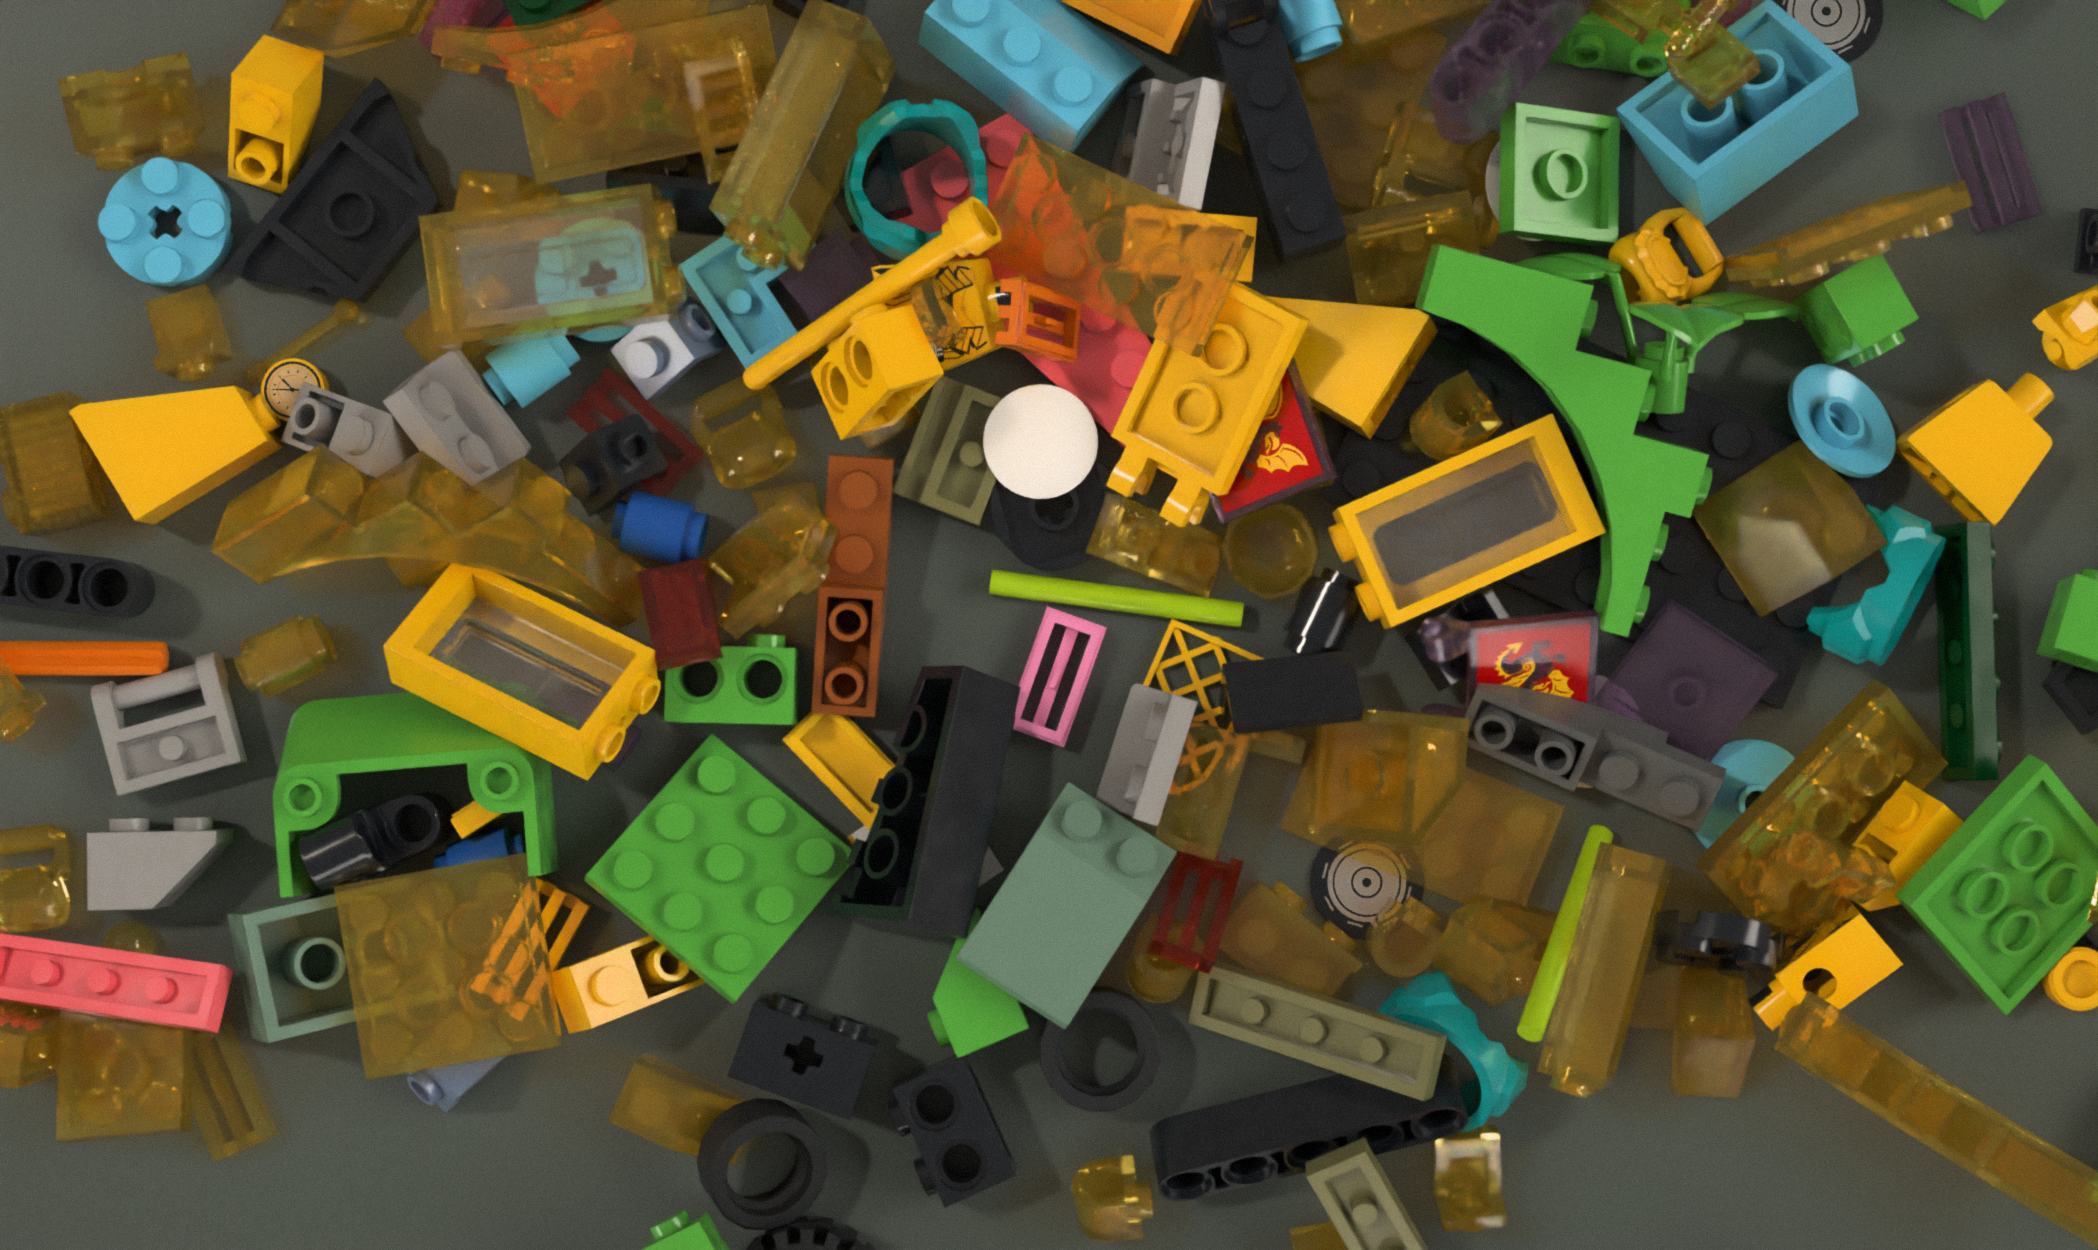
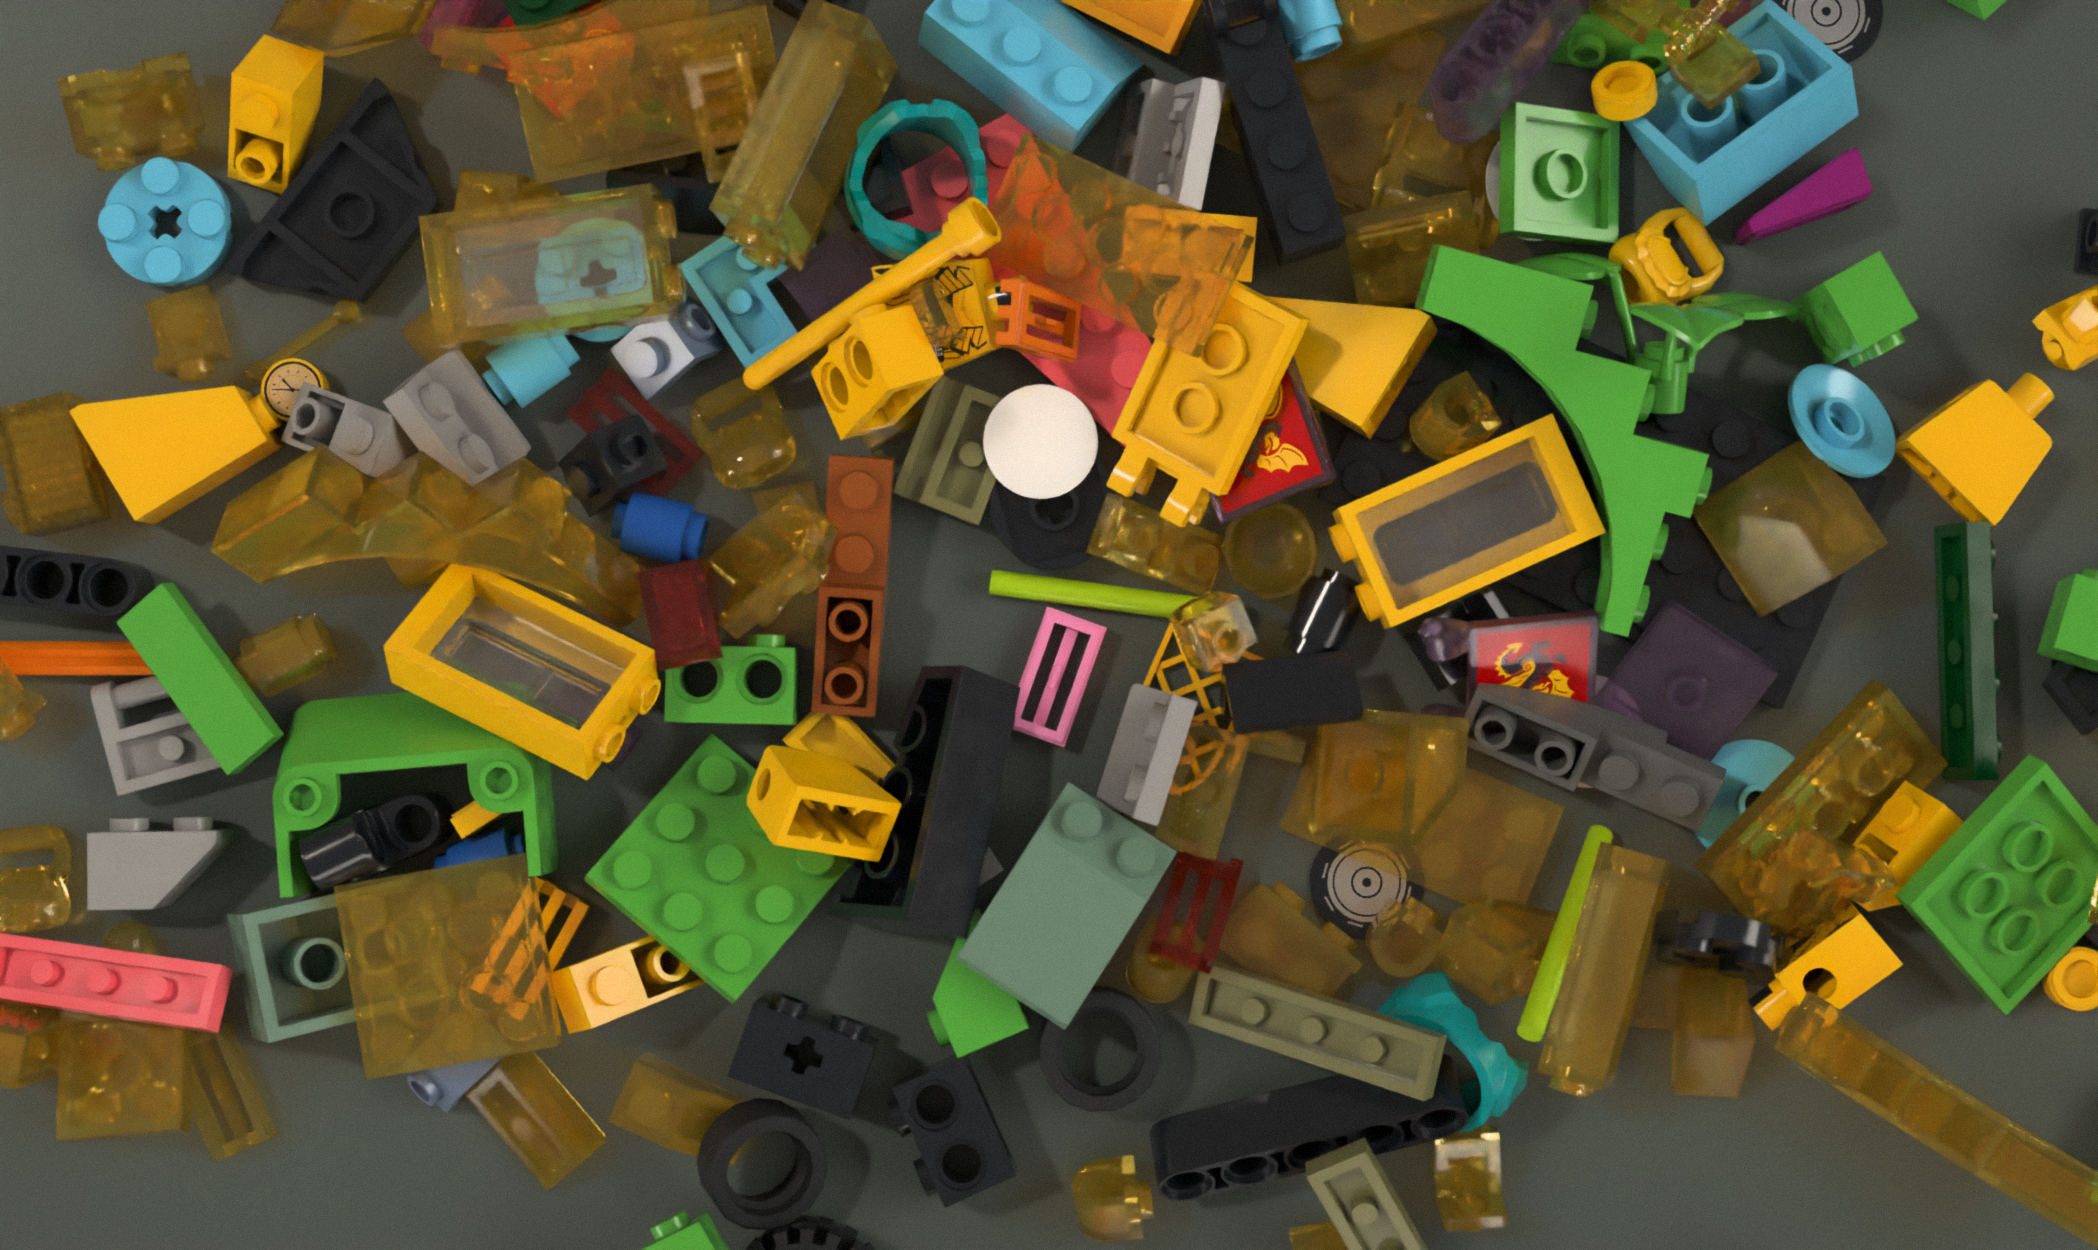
(200, 678): none -> bright green tile
(536, 1117): none -> clear yellow slope
(798, 802): none -> yellow torso
(1213, 630): none -> clear yellow plate
(1624, 90): none -> yellow tile
(1826, 192): none -> magenta slope
(1848, 236): clear yellow plate -> none
(1876, 622): teal piece -> none
(2012, 154): clear purple tile -> none

